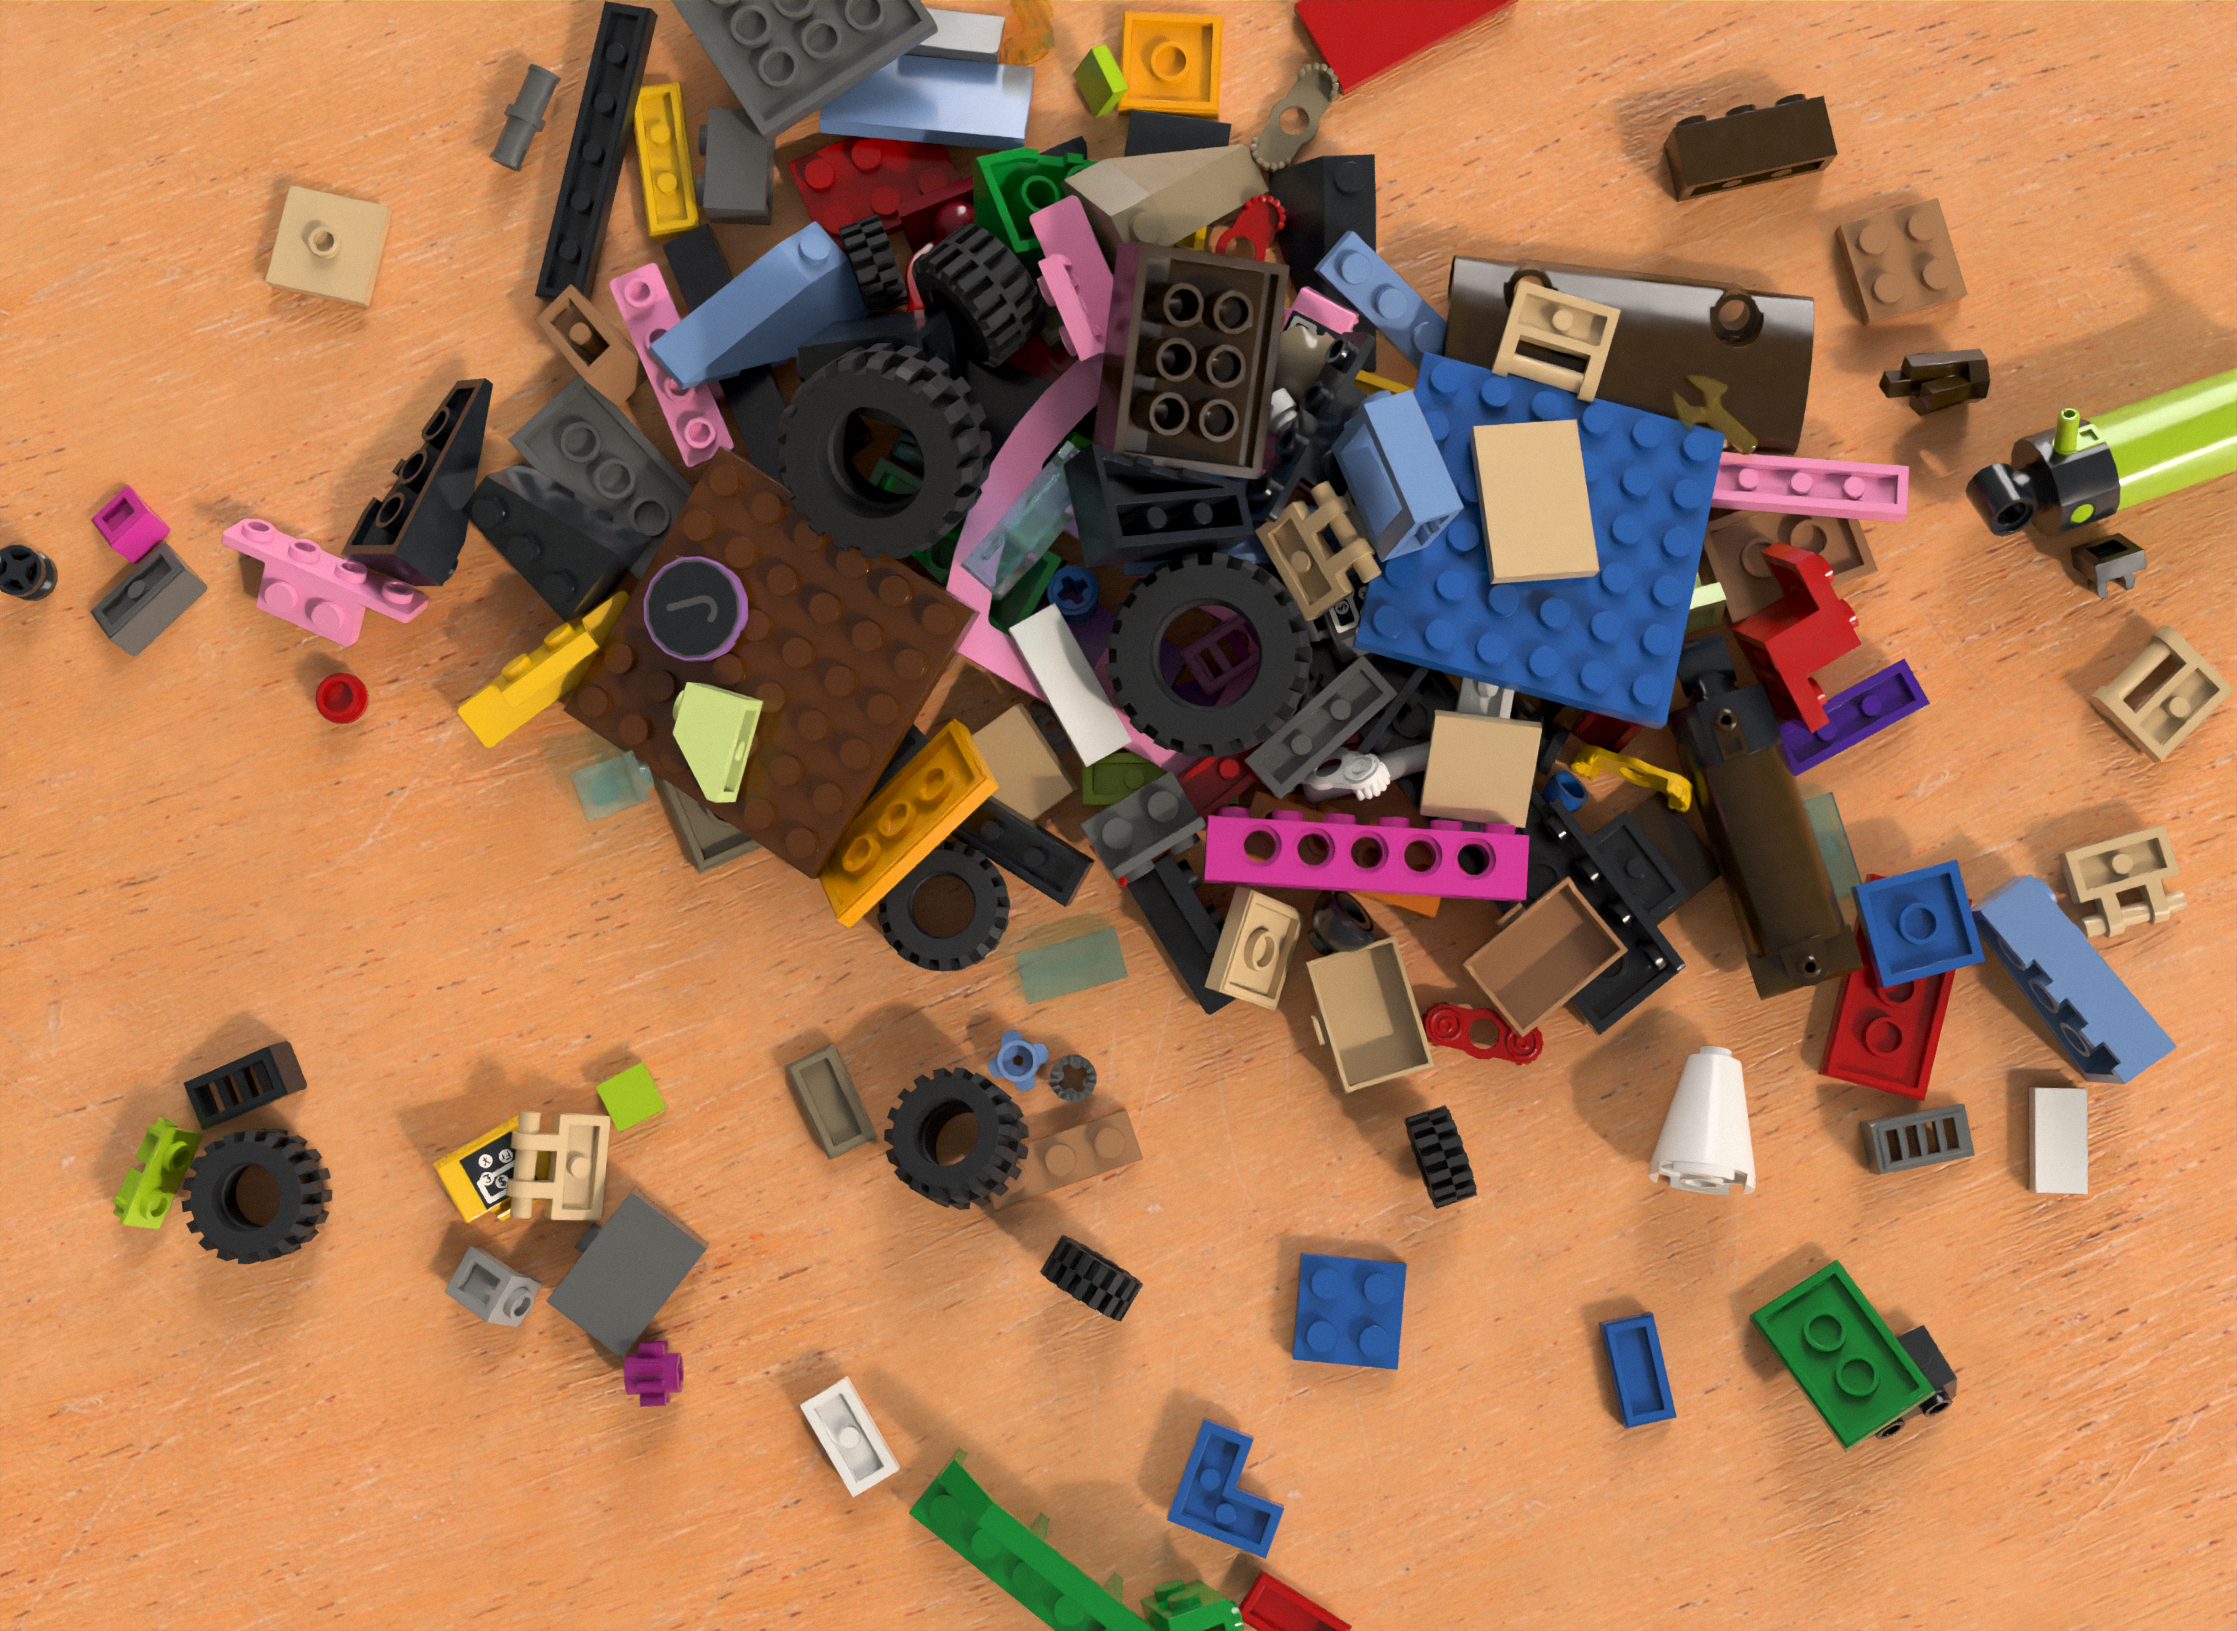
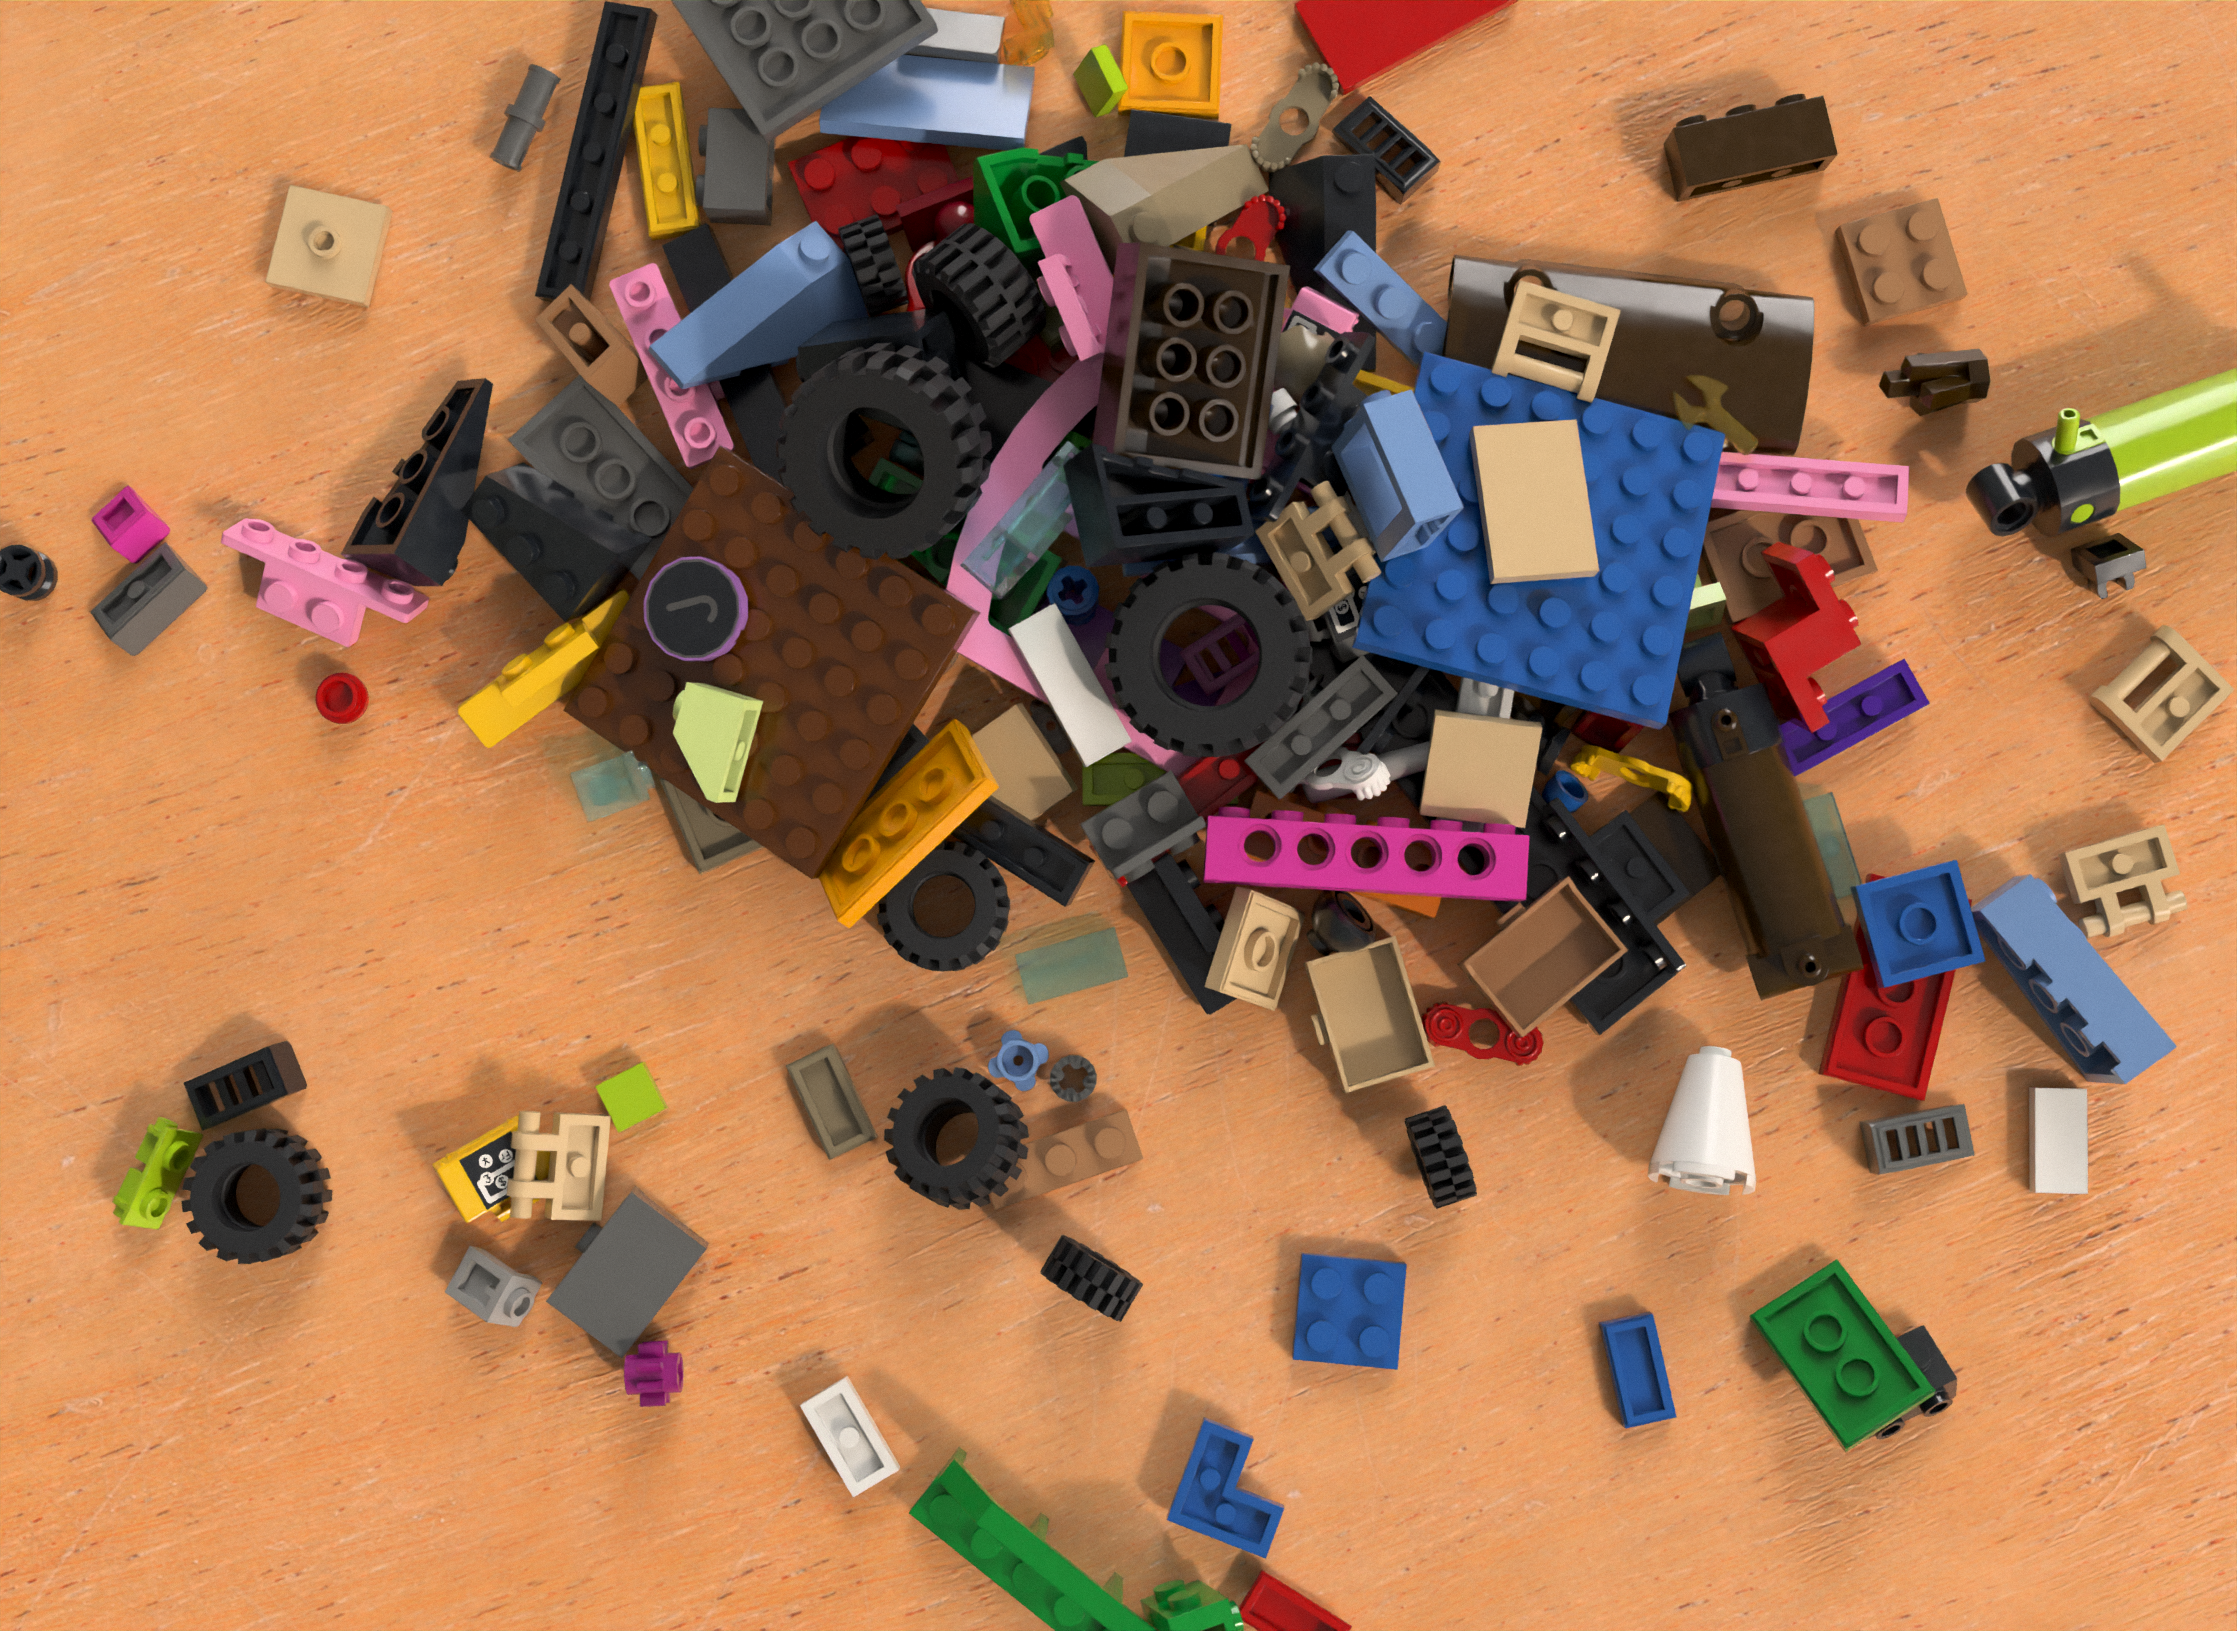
(1425, 160): none -> black slope

